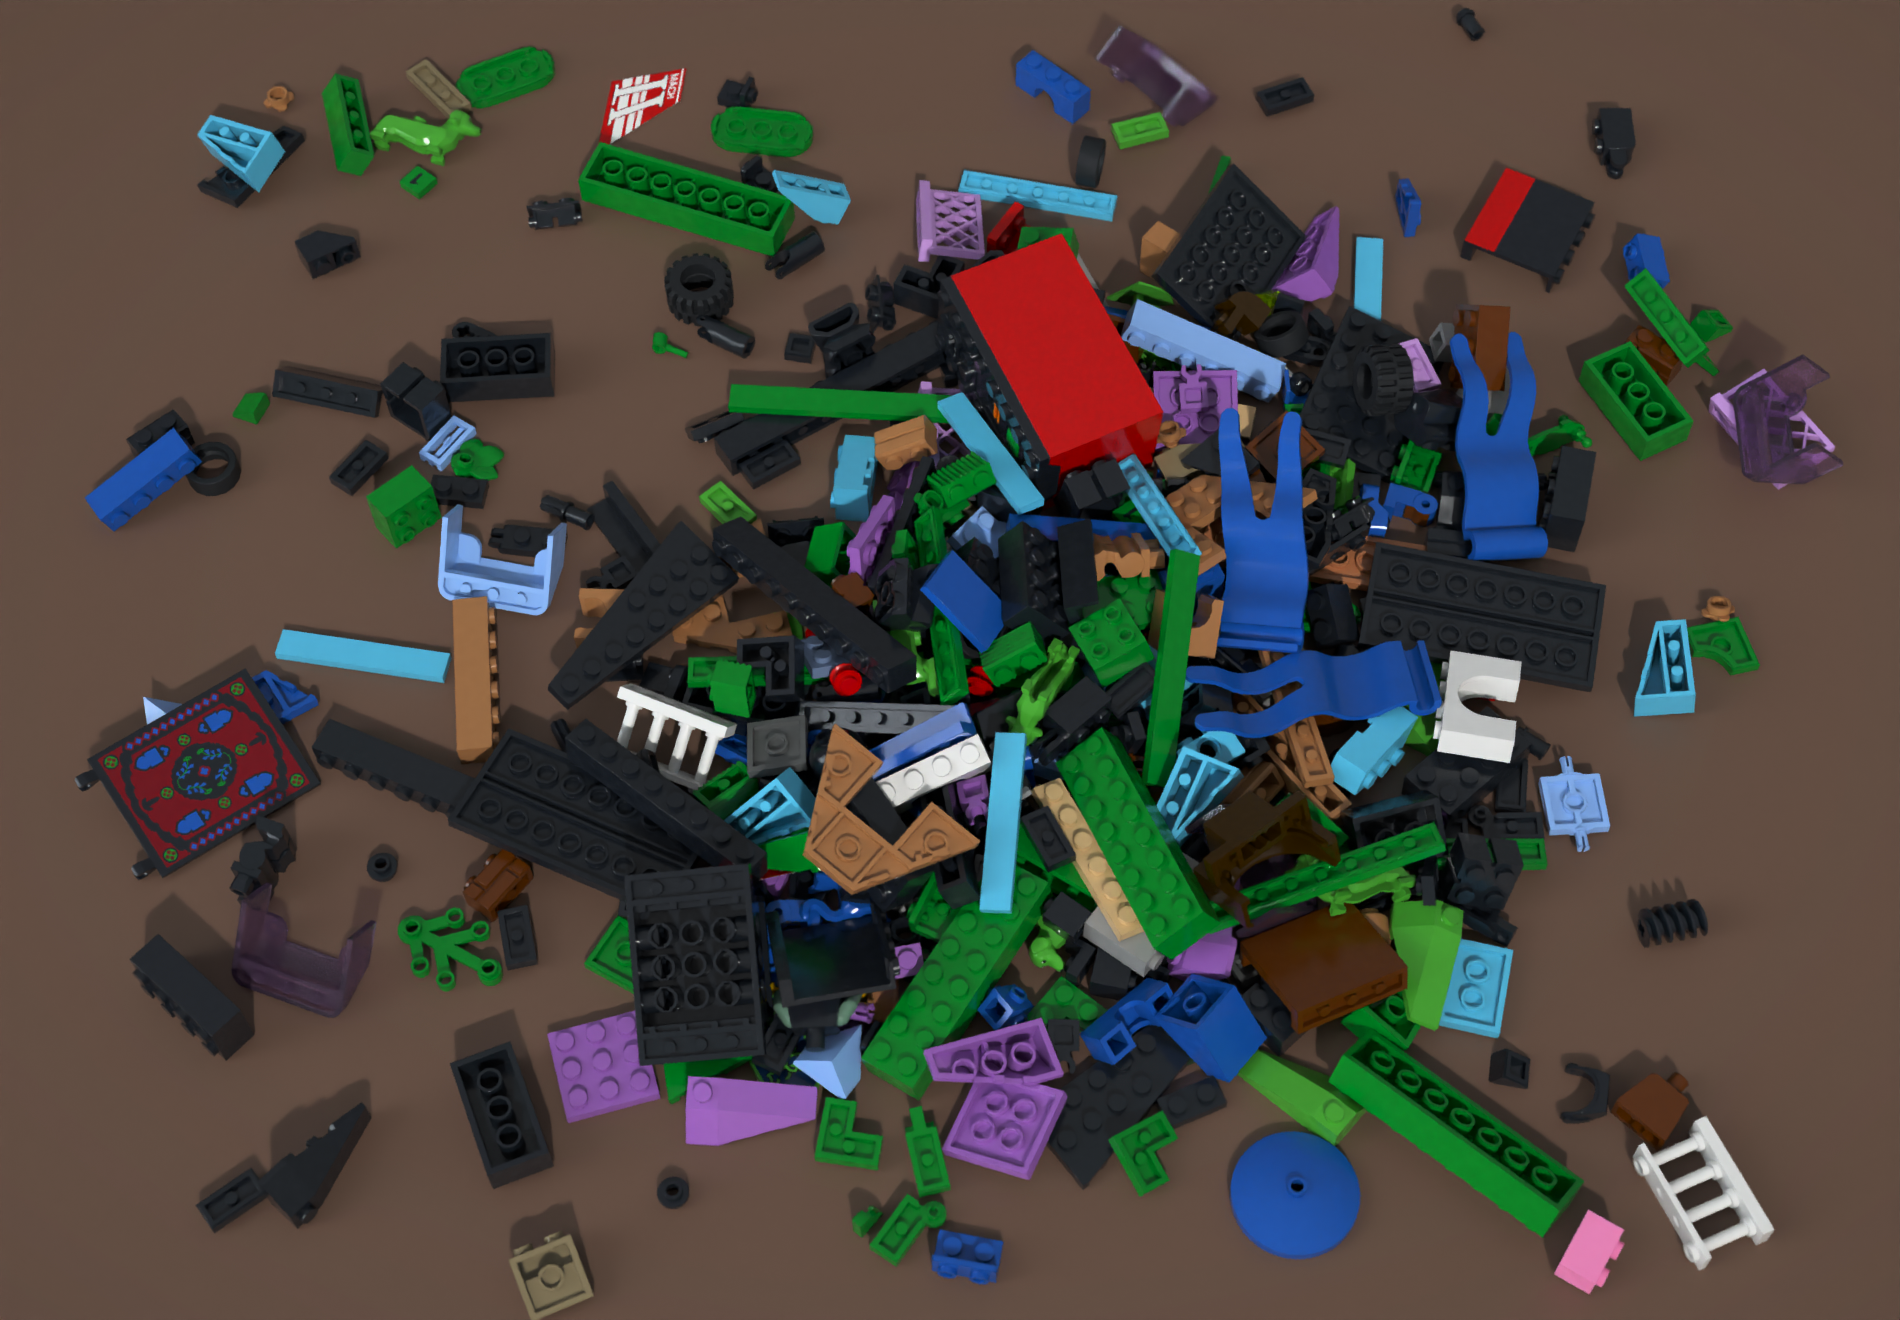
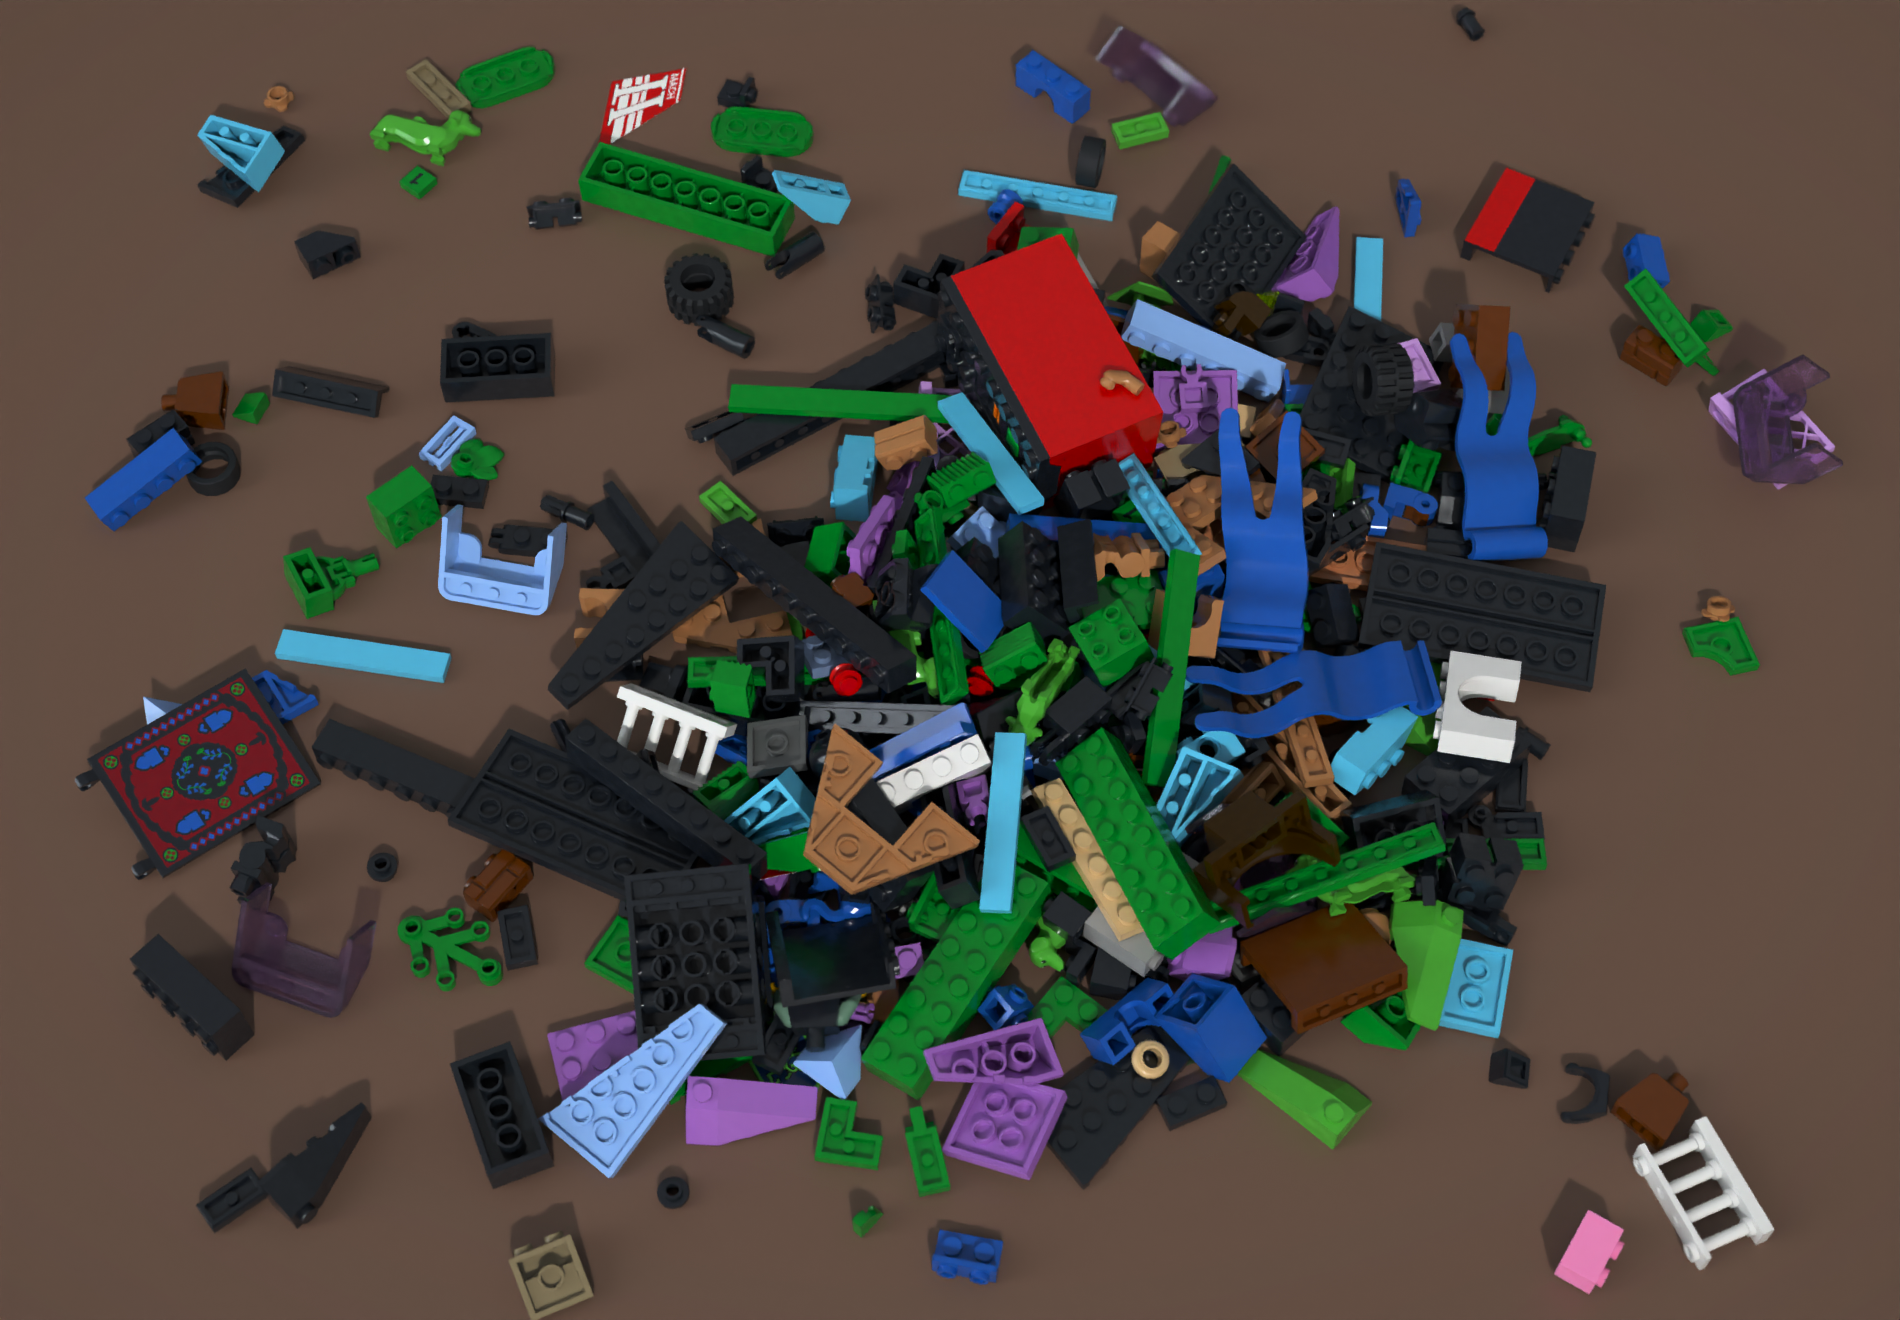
(200, 400): none -> reddish brown torso
(323, 579): none -> green brick
(348, 124): green brick -> none
(358, 467): black plate -> none
(416, 401): black piece -> none
(475, 679): medium nougat brick -> none
(624, 1101): none -> light blue wing
(660, 345): green hand -> none
(769, 464): black plate -> none
(800, 348): black tile -> none
(842, 338): black piece -> none
(905, 1227): green hinge -> none
(929, 222): lavender fence -> none
(1004, 202): none -> blue wheel
(1065, 1038): black plate -> none
(1123, 378): none -> medium nougat arm
(1136, 1151): green plate -> none
(1139, 1065): none -> tan piece
(1152, 677): none -> black hinge
(1267, 417): none -> medium nougat tile
(1285, 96): black plate -> none
(1291, 1221): blue dish -> none
(1295, 380): black hinge -> none
(1456, 1132): green brick -> none
(1574, 804): light blue plate -> none
(1614, 139): black hinge -> none
(1635, 400): green brick -> none
(1667, 673): medium azure wedge -> none
(1671, 920): black piece -> none

